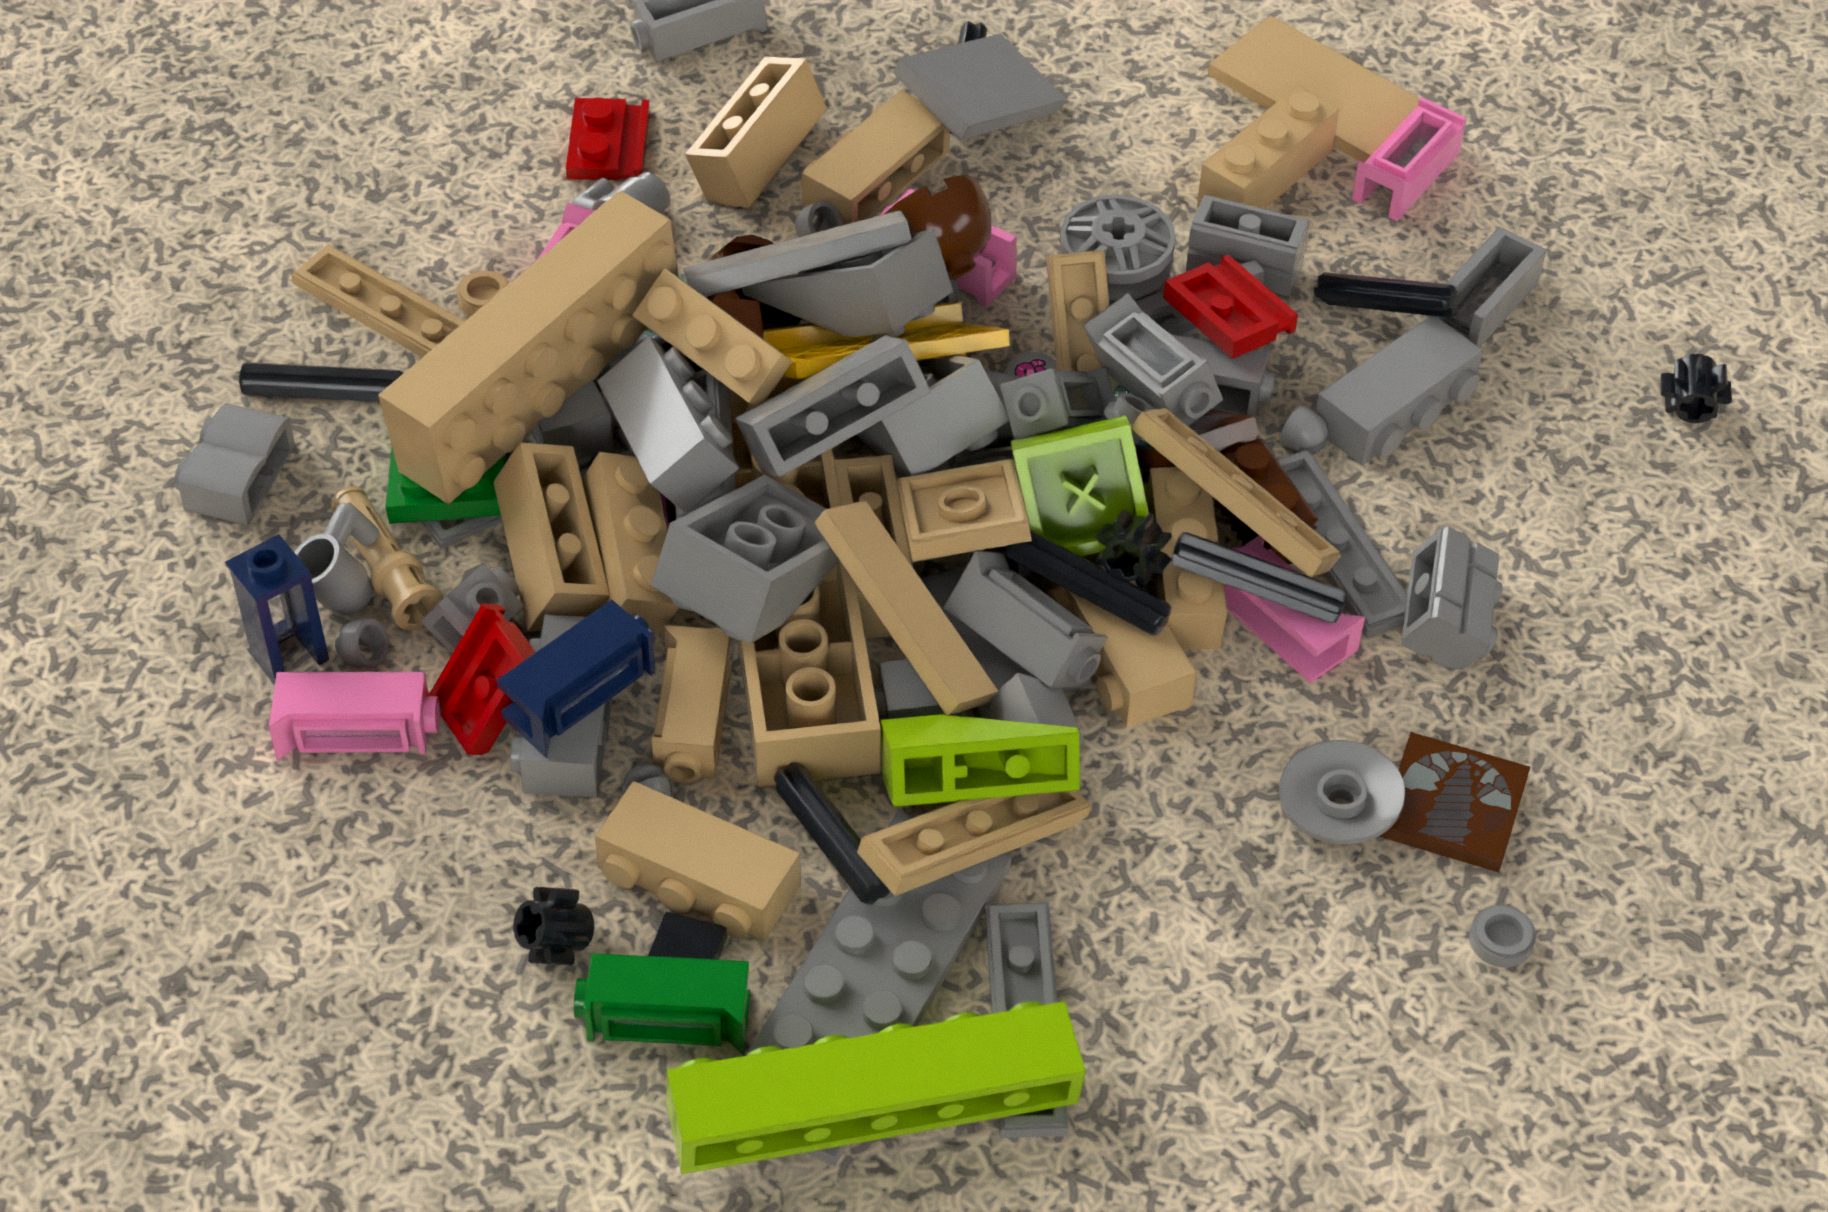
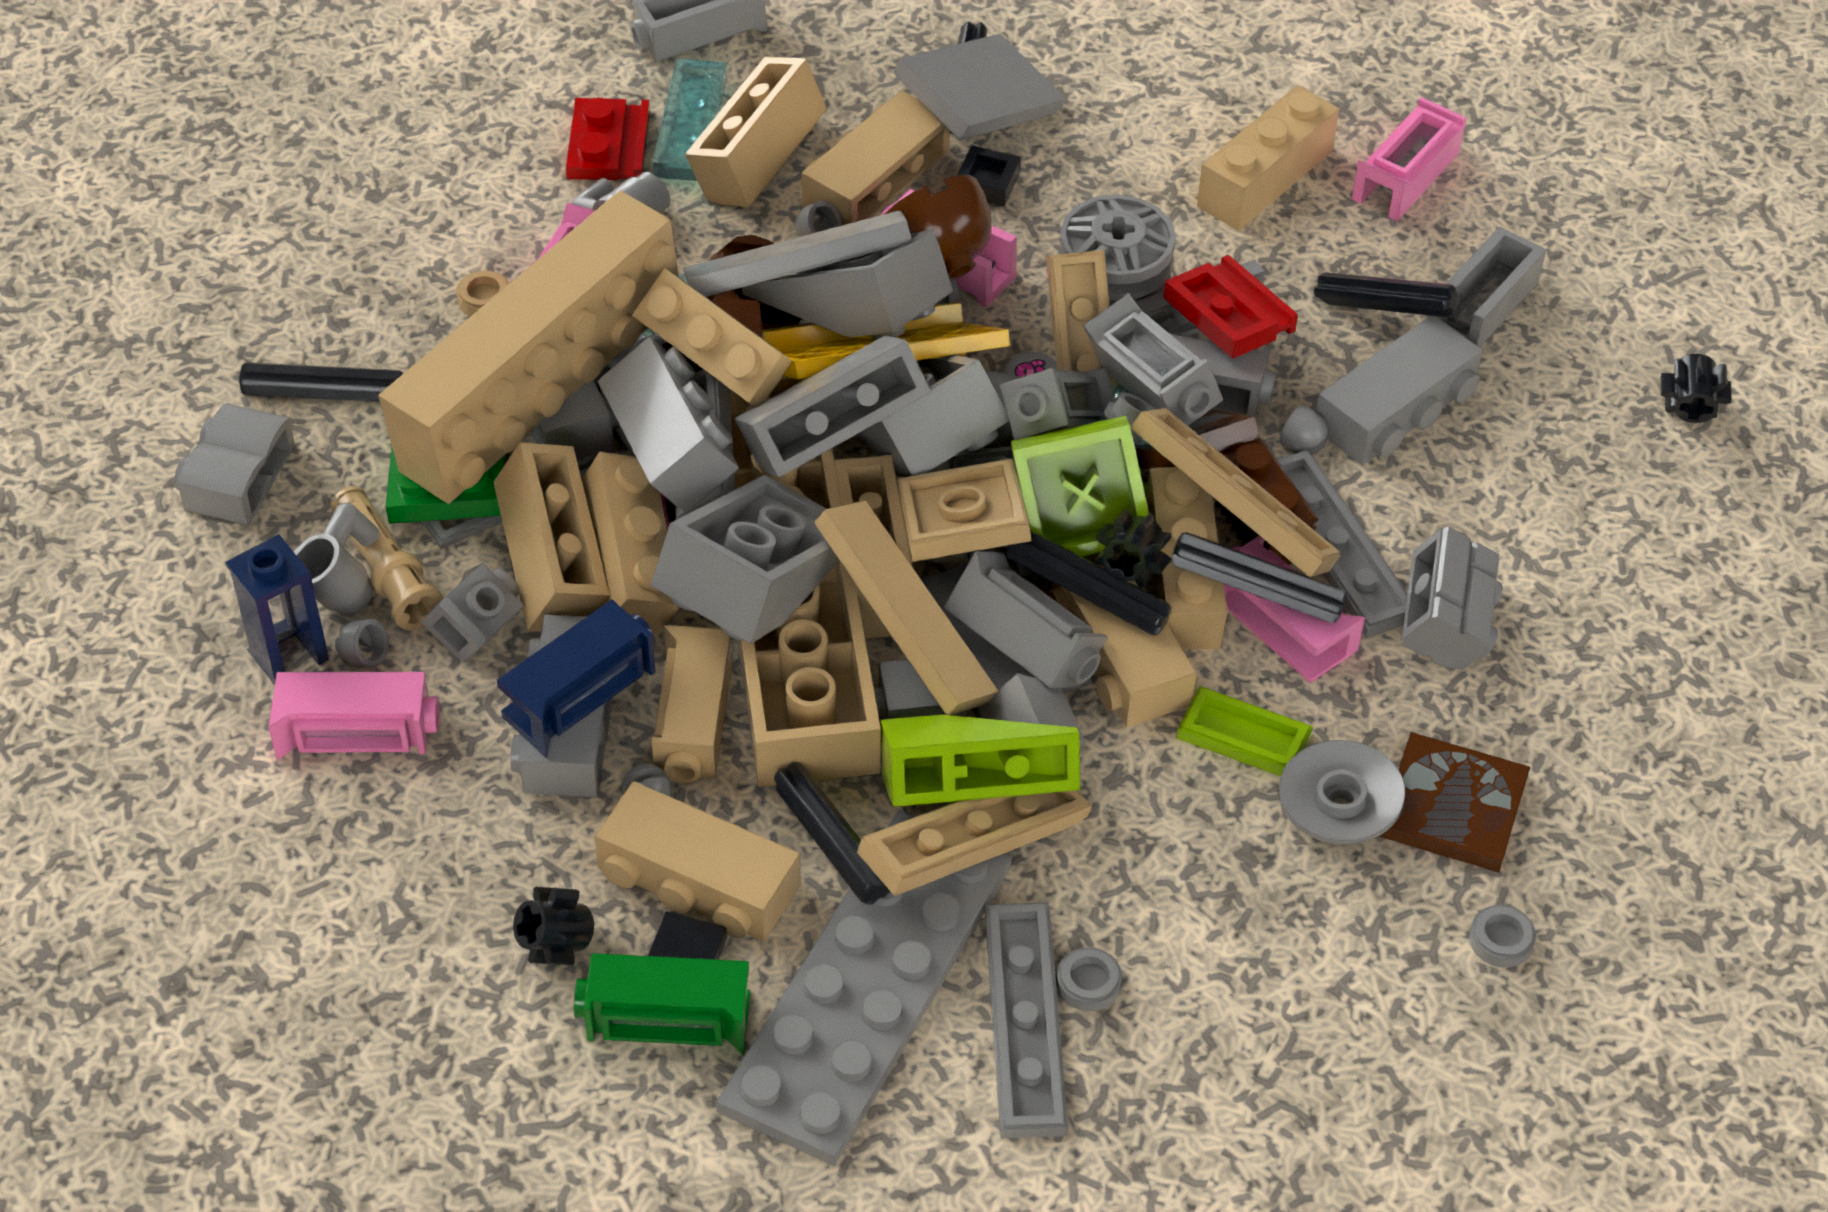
(375, 300): tan tile -> none
(469, 679): red plate -> none
(690, 107): none -> clear light blue plate
(873, 1086): lime brick -> none
(994, 171): none -> black plate
(1089, 979): none -> light grey tile
(1242, 731): none -> lime tile
(1248, 235): light grey brick -> none
(1279, 57): tan tile -> none

